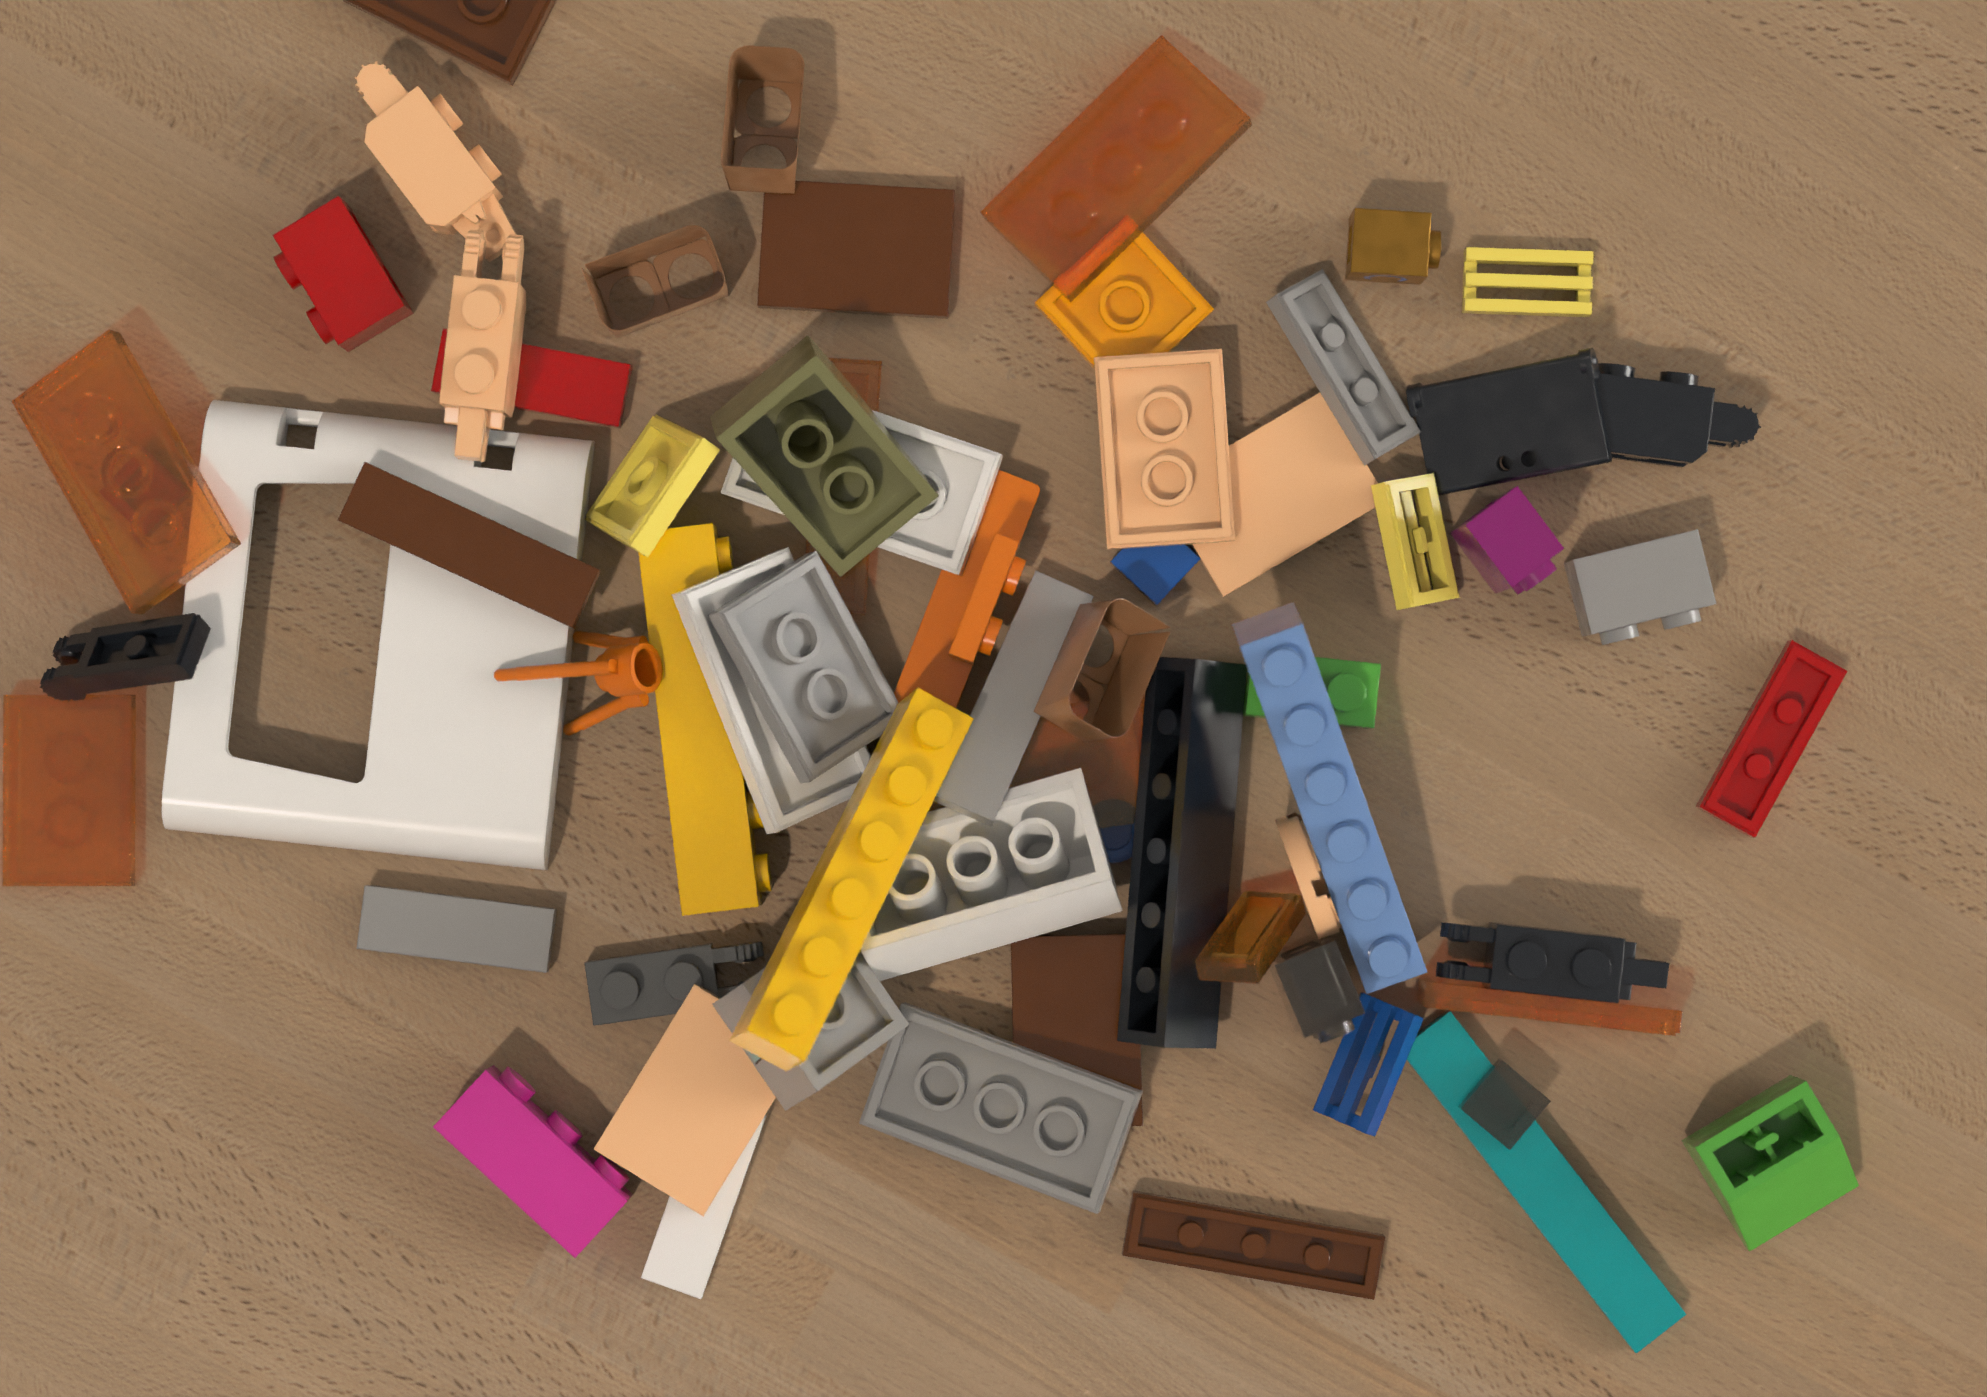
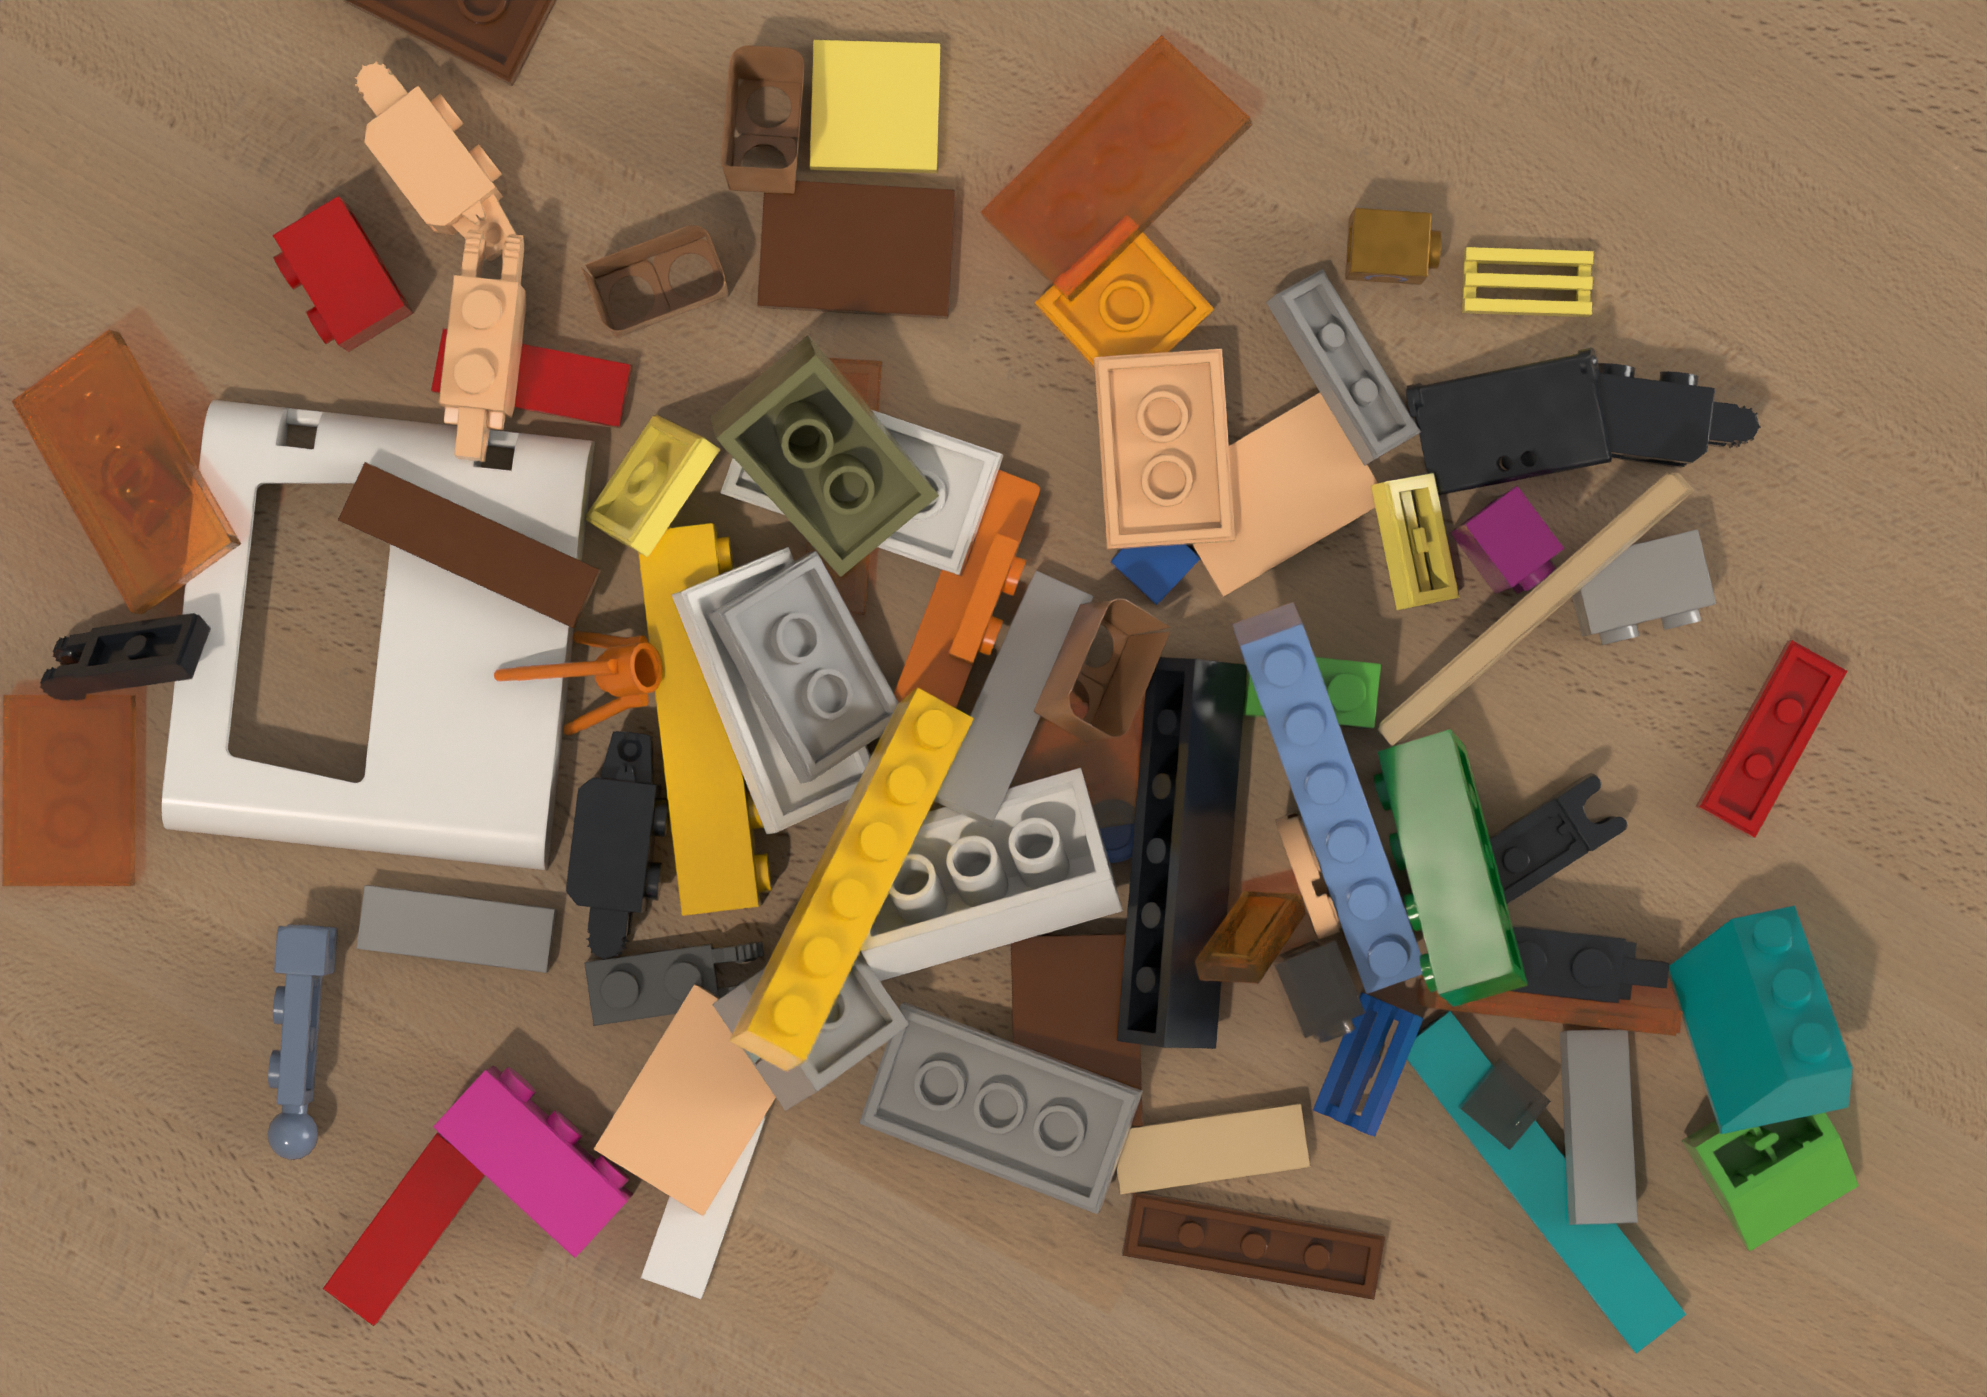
(305, 957): none -> sand blue plate
(404, 1230): none -> red tile
(616, 842): none -> black hinge
(875, 106): none -> light yellow tile
(1213, 1148): none -> tan tile
(1449, 868): none -> brick
(1535, 608): none -> tan tile
(1550, 838): none -> black plate
(1598, 1127): none -> light grey tile
(1761, 1023): none -> teal slope

